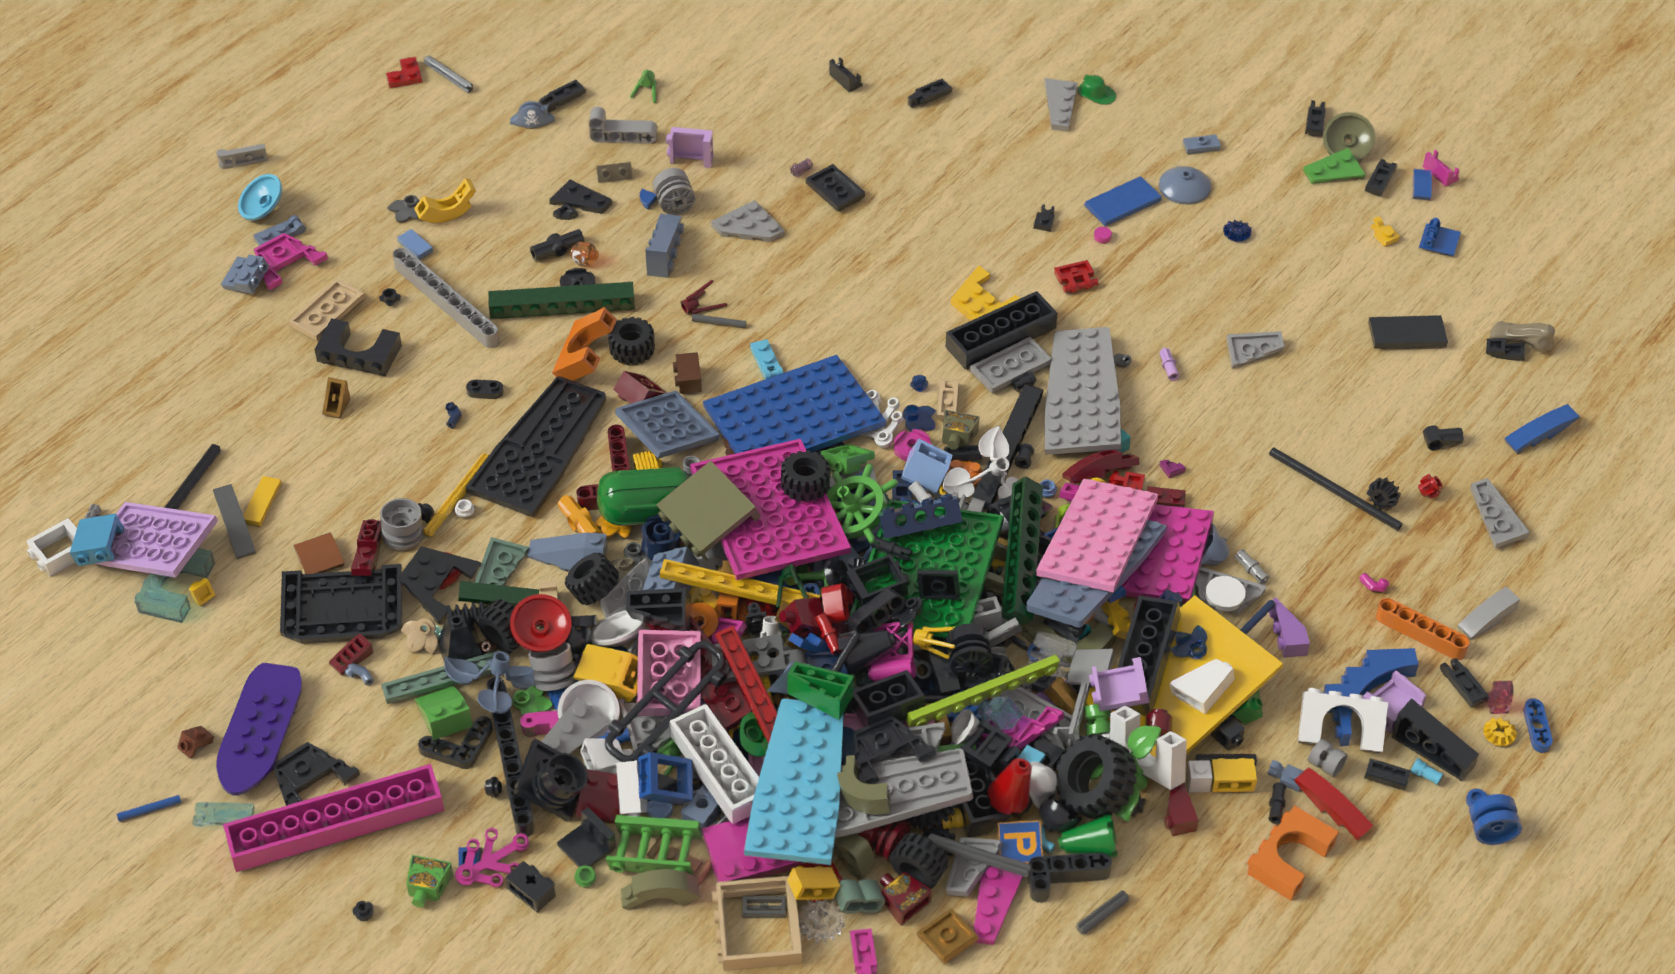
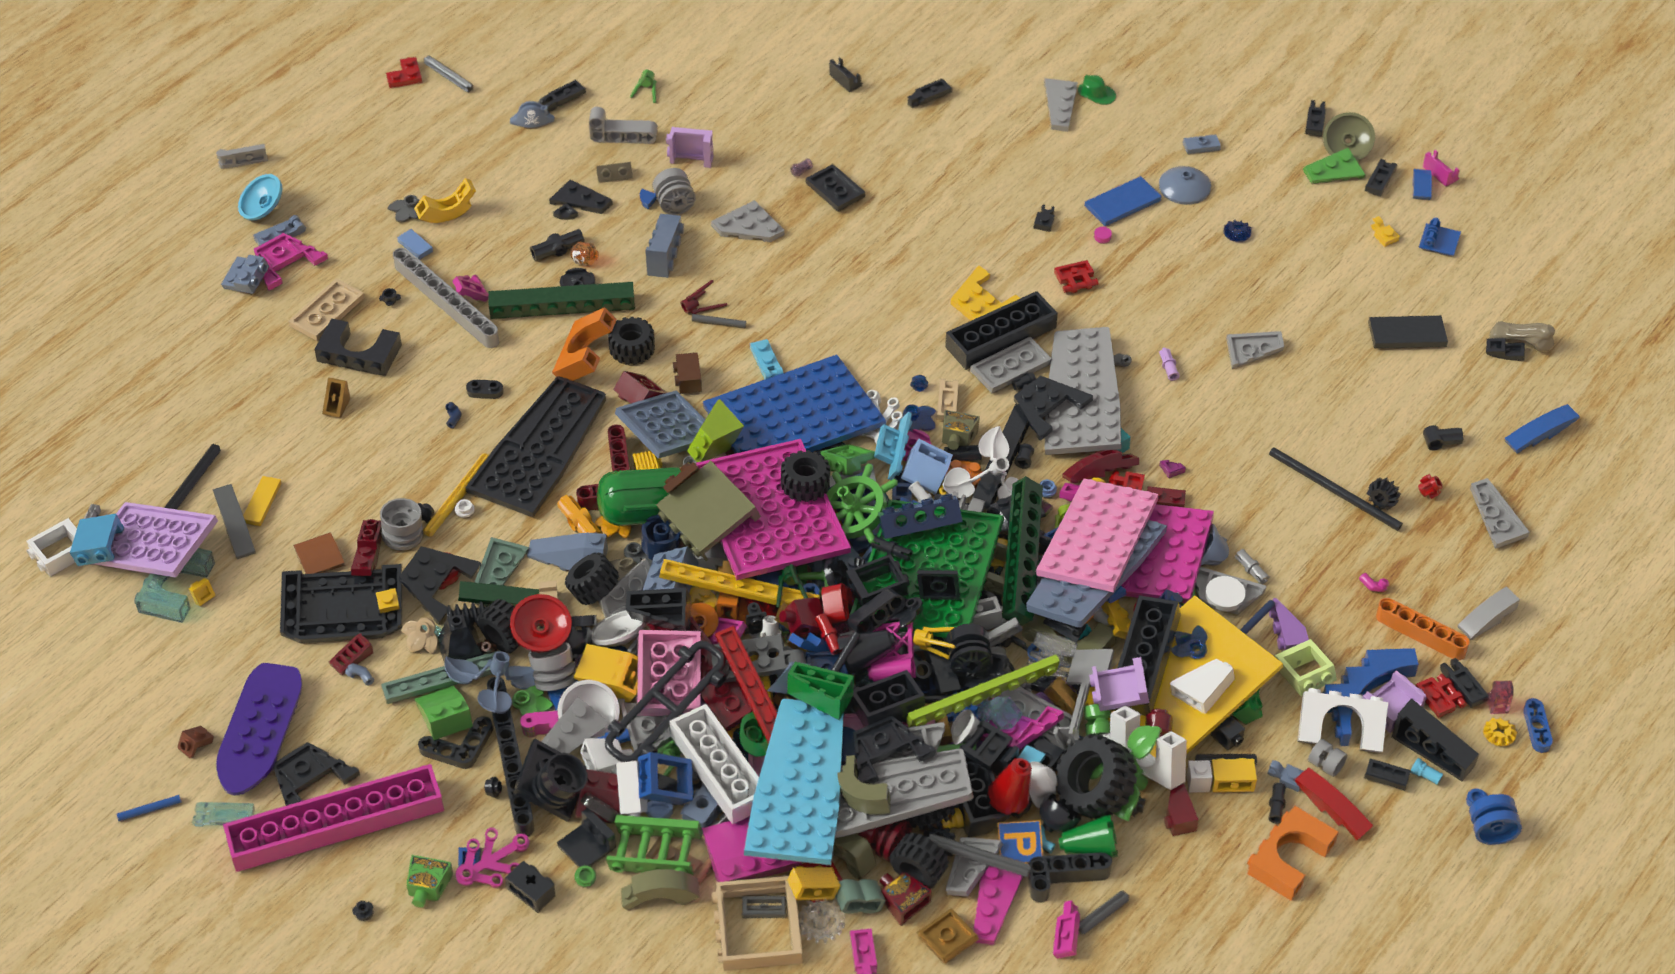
(387, 600): none -> yellow plate
(470, 287): none -> dark pink wing
(599, 807): none -> clear smoke beam
(687, 471): none -> reddish brown wing
(715, 434): none -> lime slope
(892, 443): none -> medium azure bracket
(1044, 396): none -> black wing
(1067, 931): none -> dark pink hinge
(1301, 655): none -> yellowish green window
(1438, 699): none -> red plate

